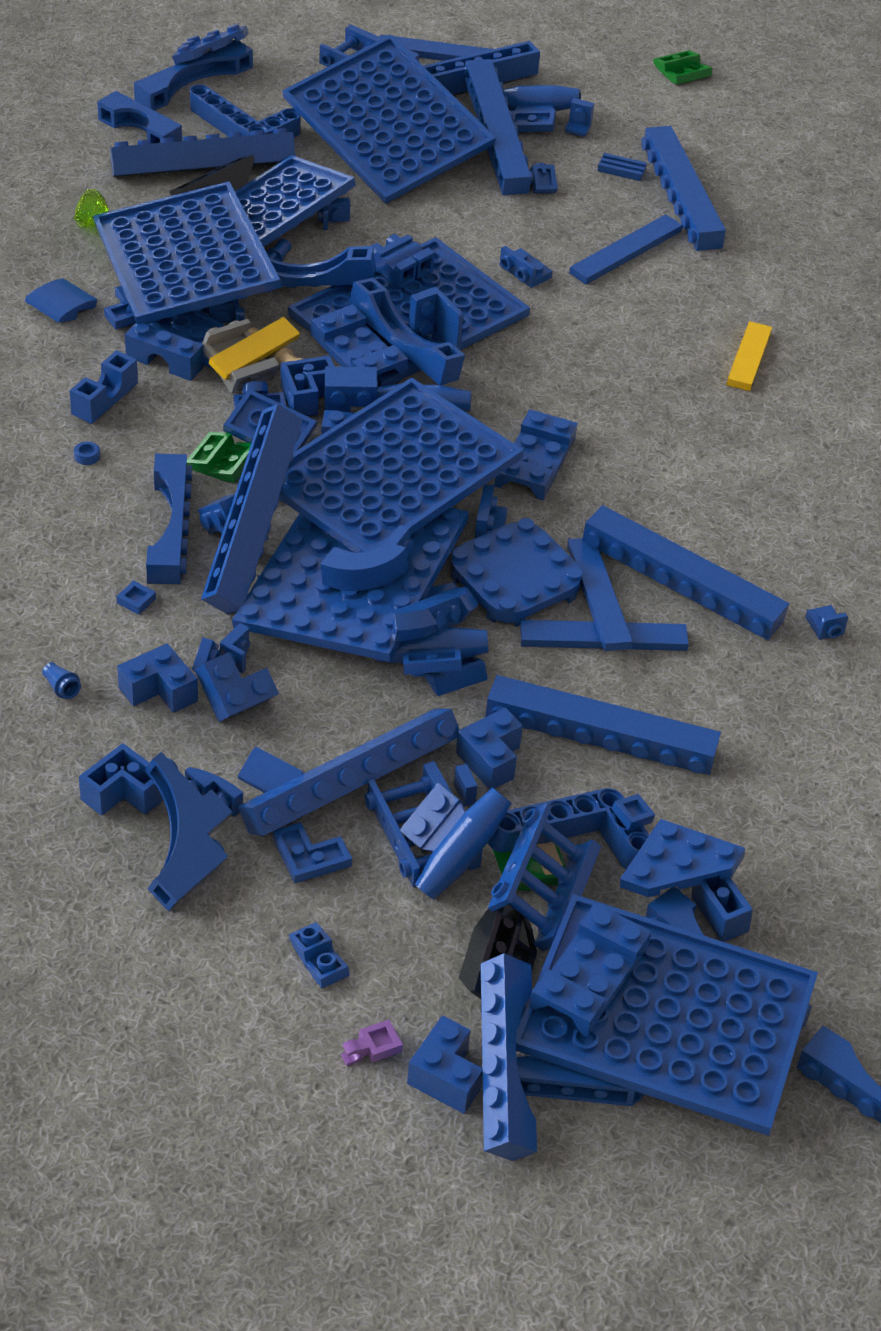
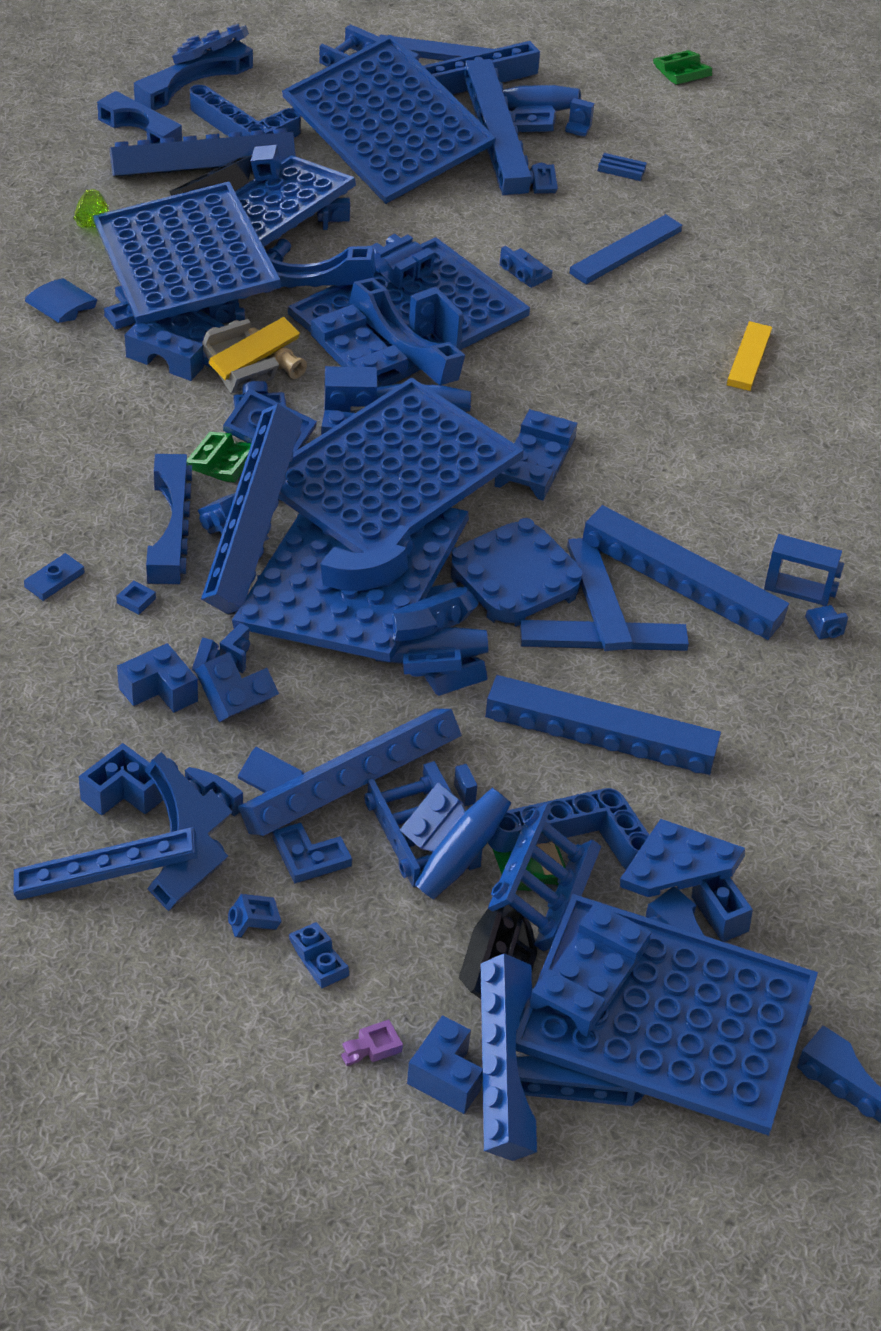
(54, 576): none -> blue plate
(63, 682): blue cone -> none
(87, 453): blue tile -> none
(92, 399): blue arch -> none
(105, 863): none -> blue tile
(253, 912): none -> blue bracket
(266, 162): none -> blue brick
(304, 383): blue brick -> none
(489, 514): blue bracket -> none
(489, 747): blue brick -> none
(633, 812): blue tile -> none
(683, 188): blue brick -> none
(806, 554): none -> blue window

